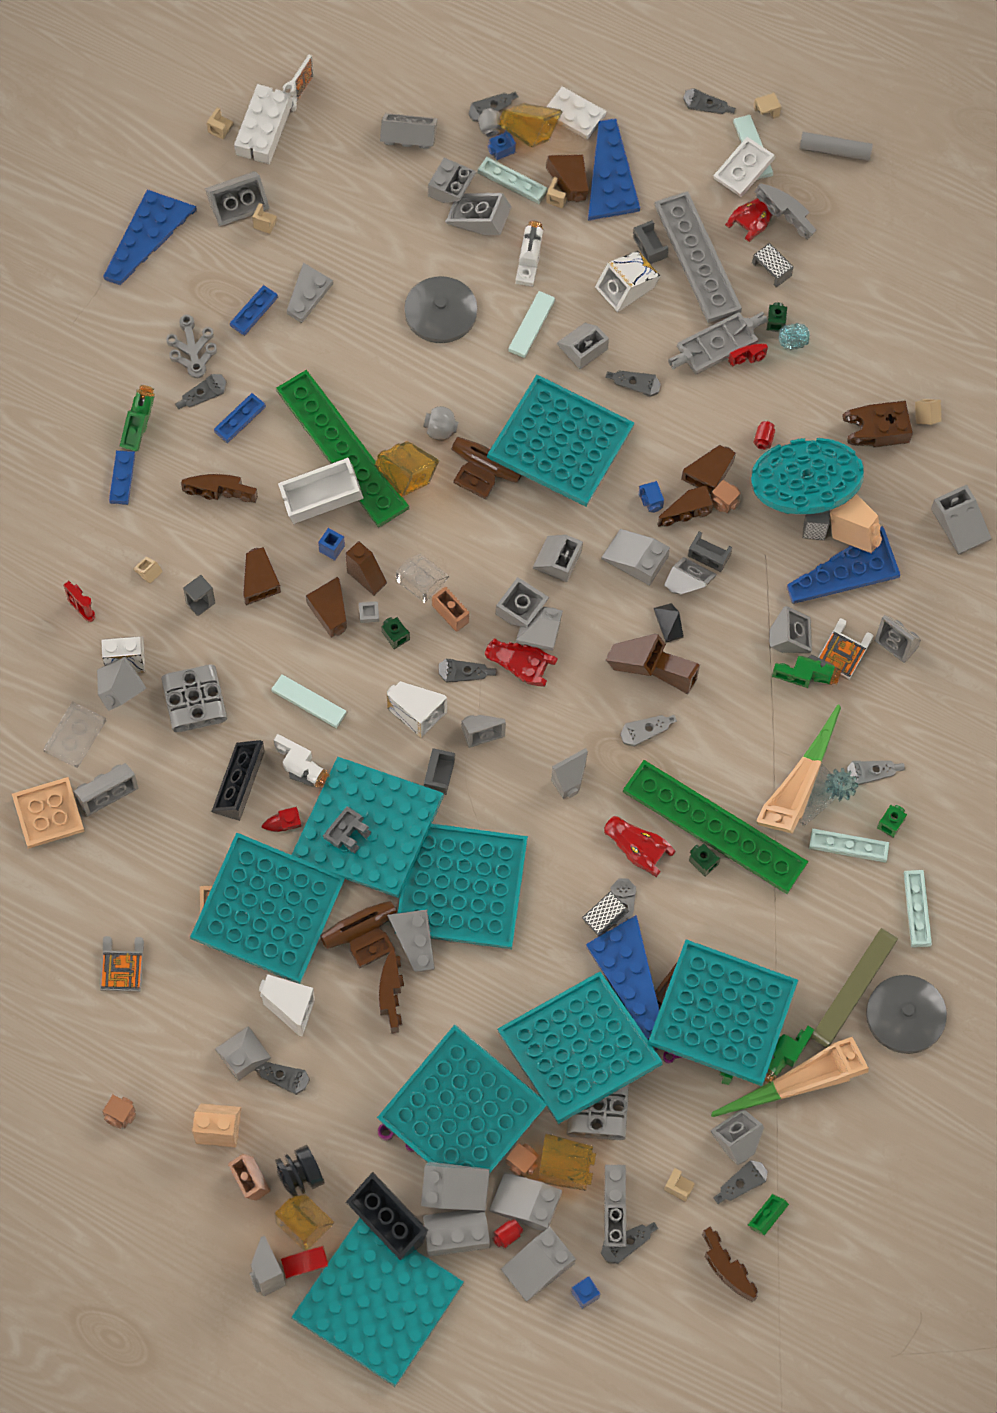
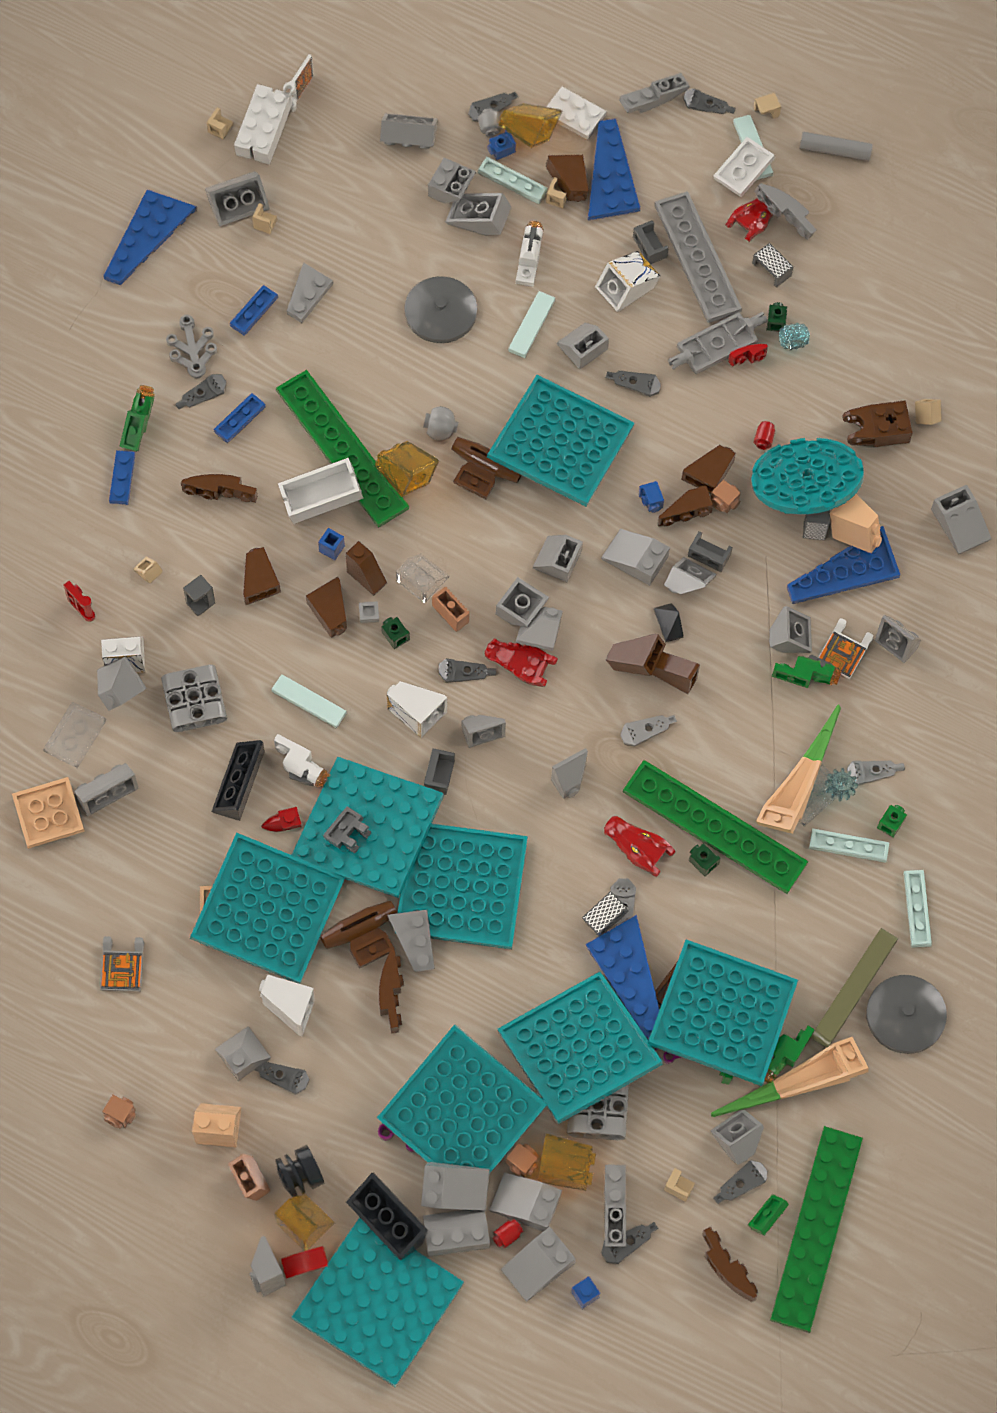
(655, 95): none -> light grey slope
(816, 1229): none -> green plate

